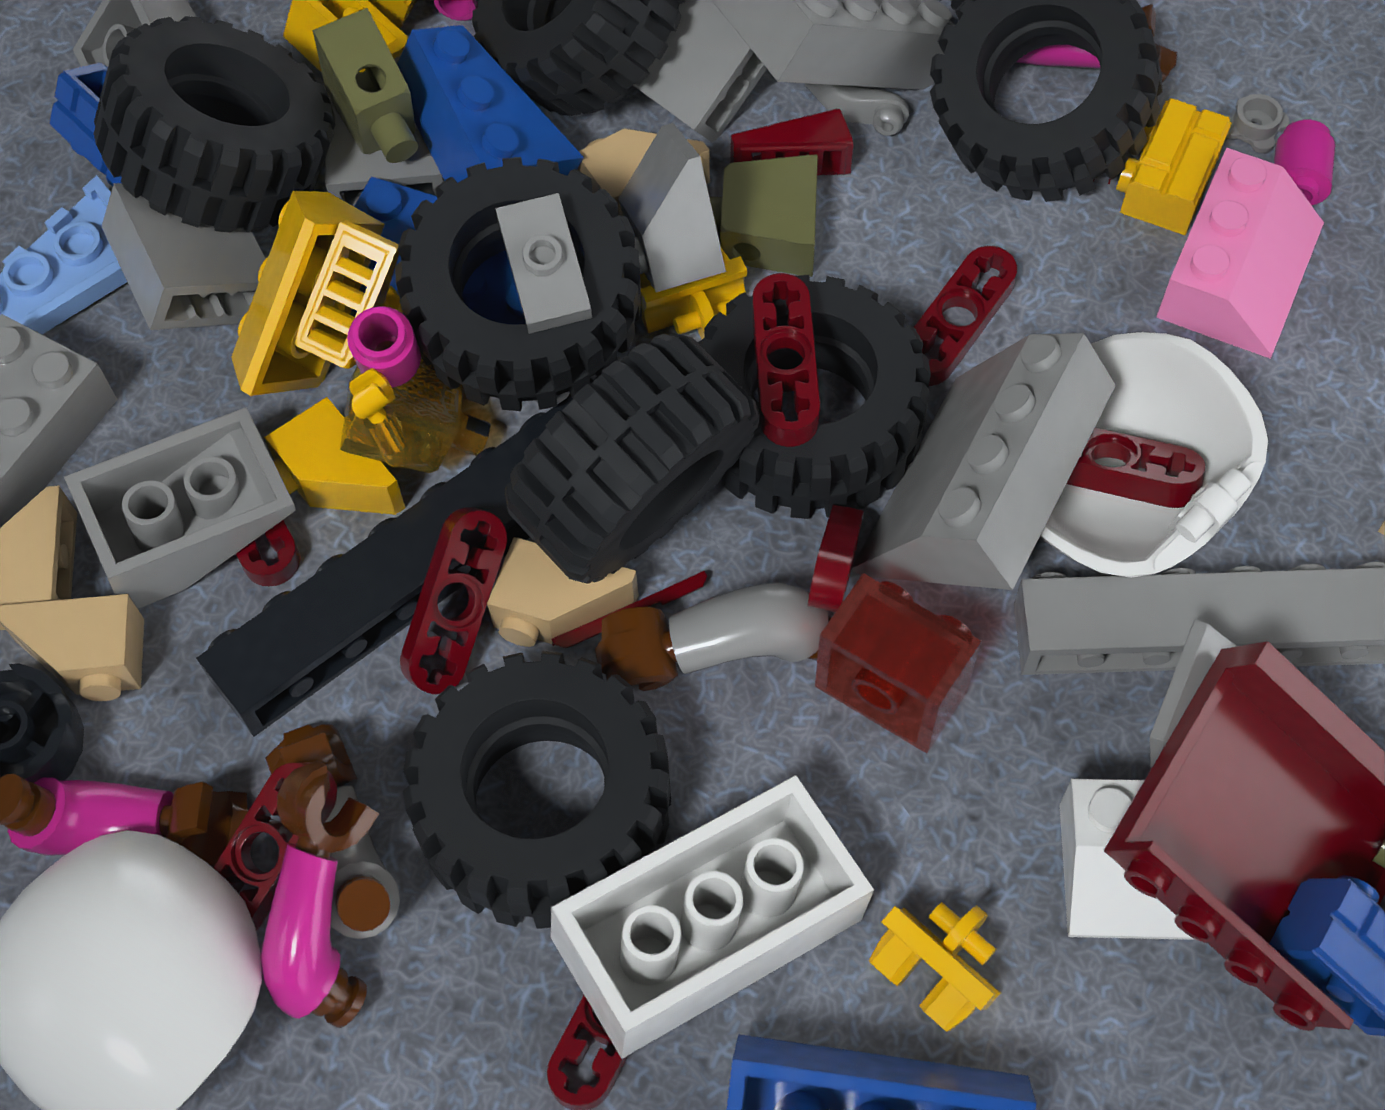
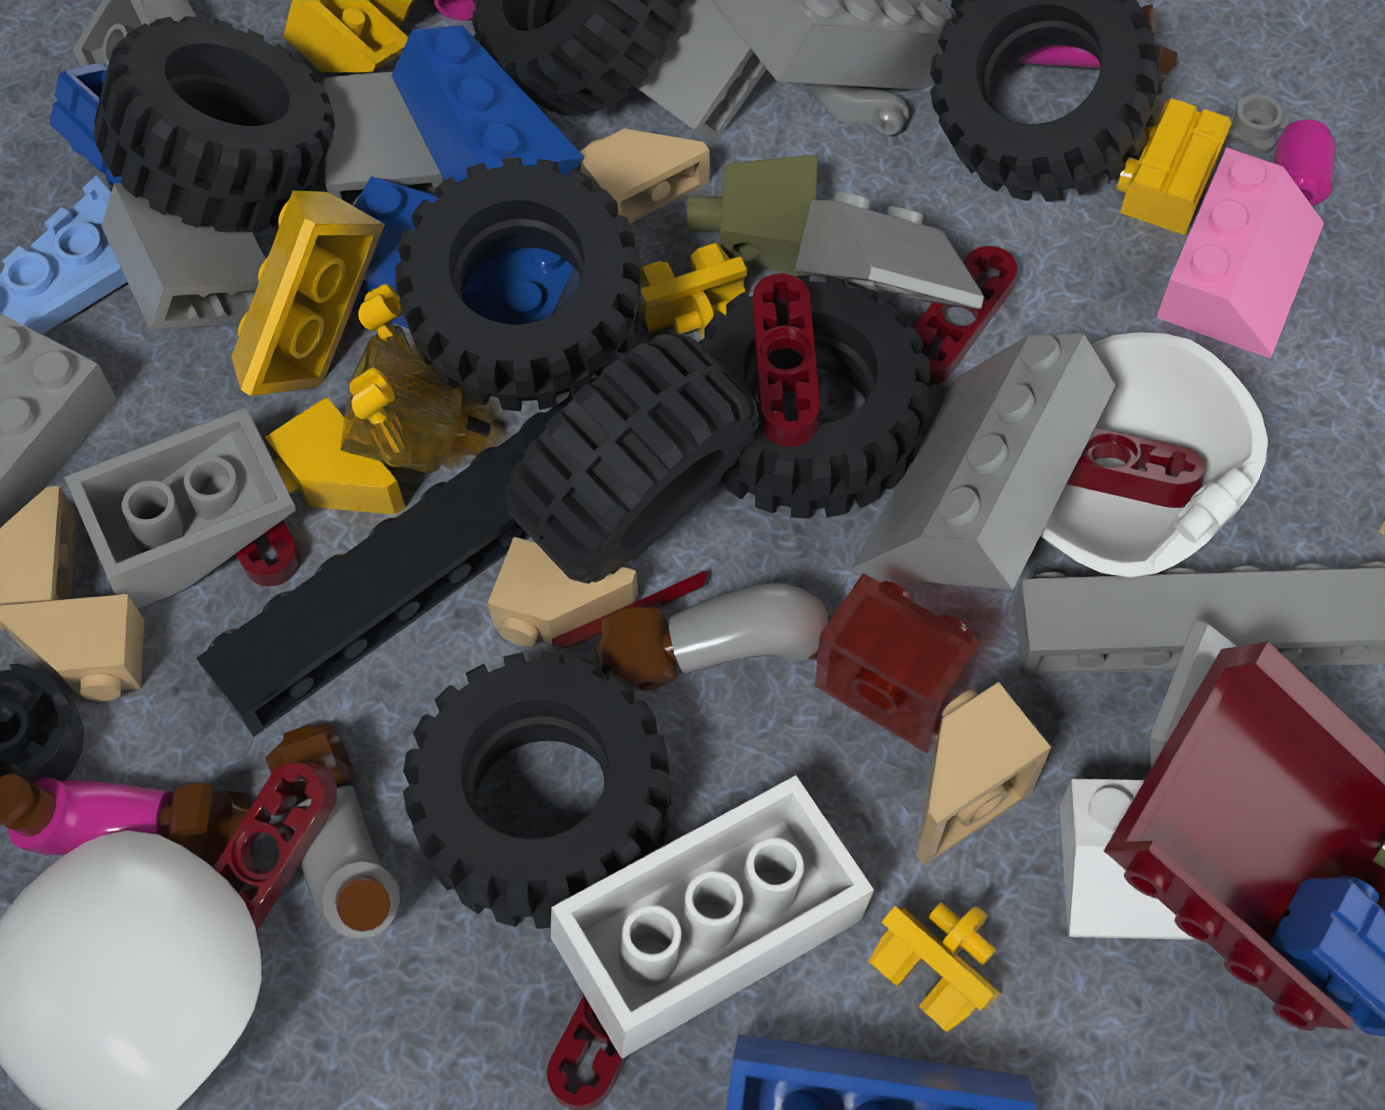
(297, 950): piece -> none
(326, 328): yellow slope -> none
(372, 103): olive torso -> none
(386, 342): dark pink brick -> none
(487, 561): dark red beam -> none
(544, 263): light grey plate -> none
(672, 213): light grey slope -> none
(815, 134): dark red slope -> none
(835, 558): dark red beam -> none
(884, 252): none -> light grey slope
(979, 768): none -> tan slope

